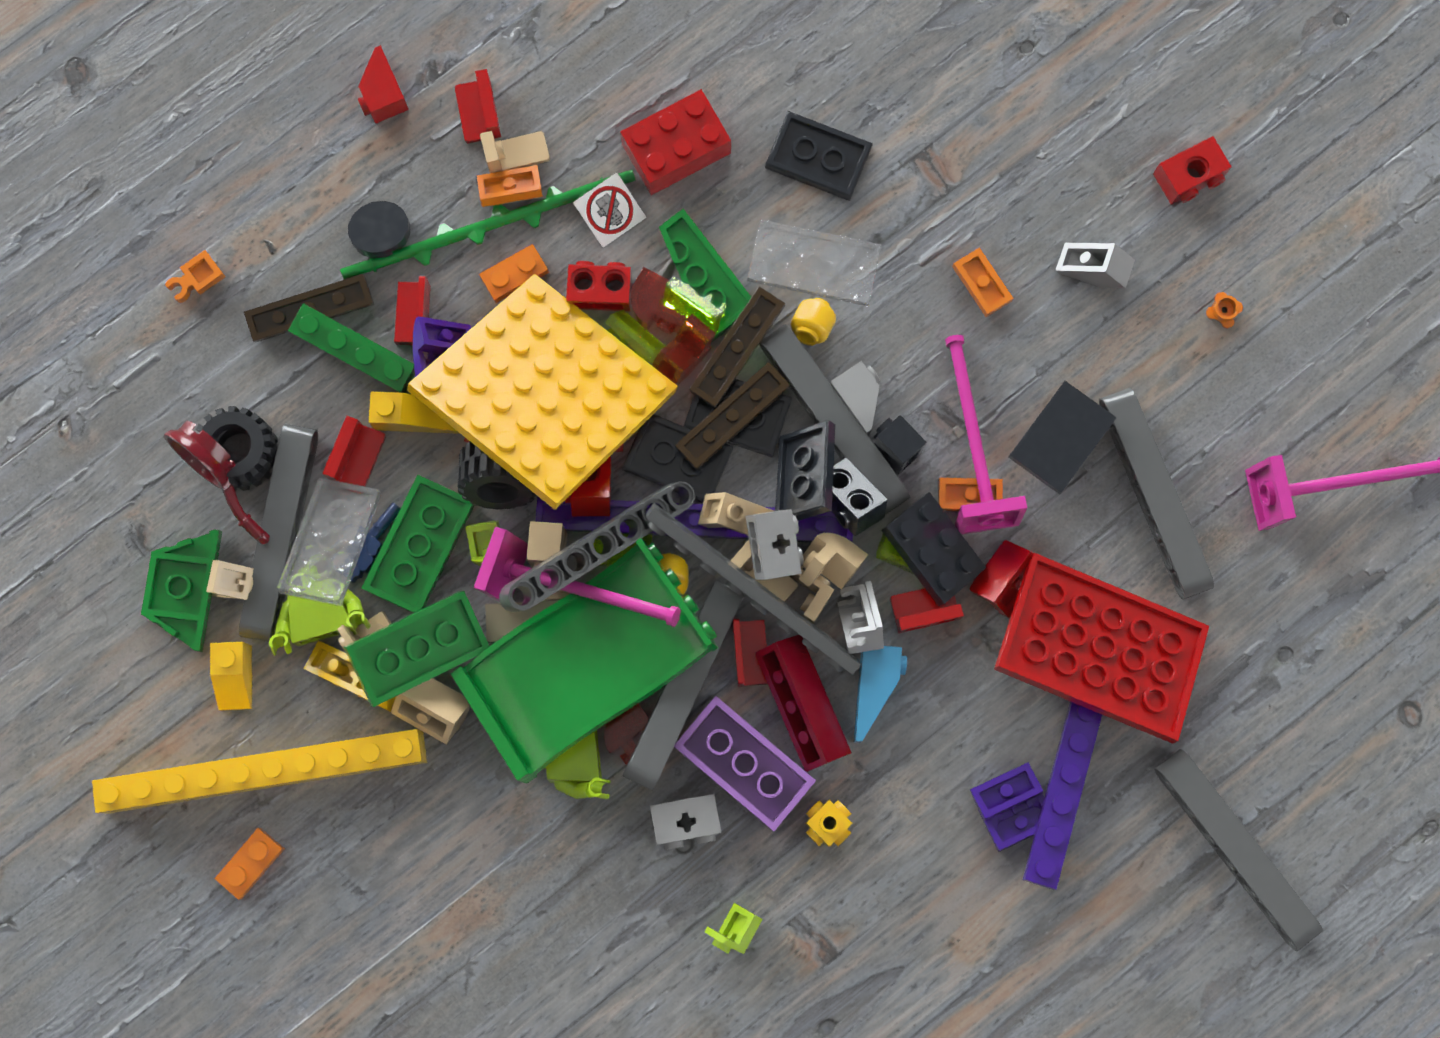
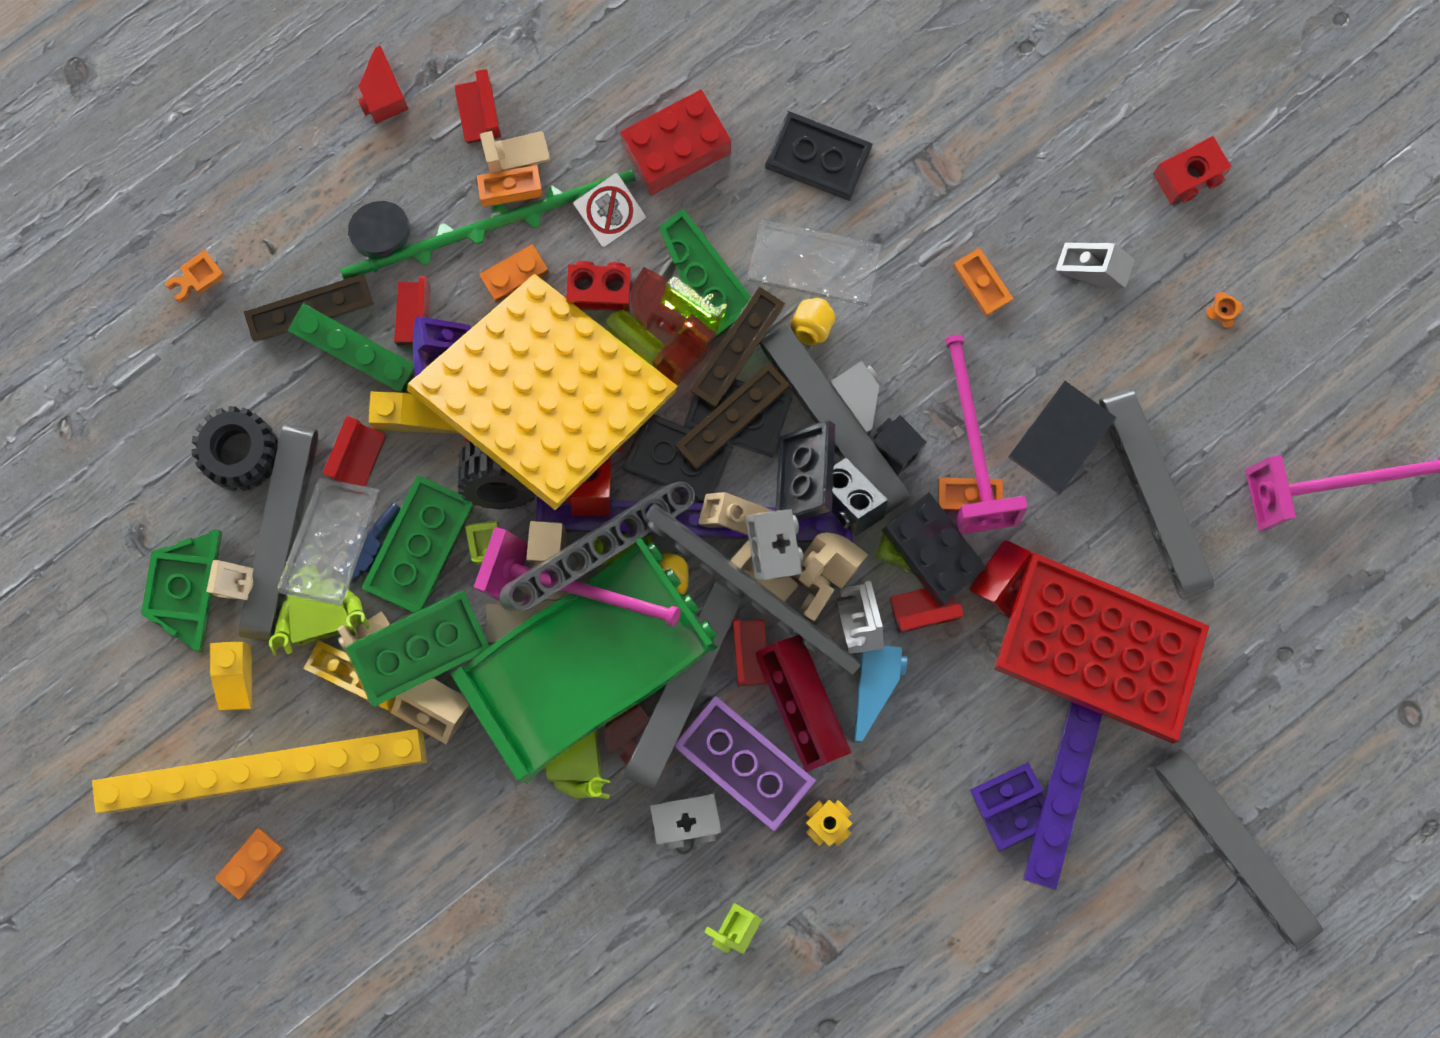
(211, 463): dark red piece -> none

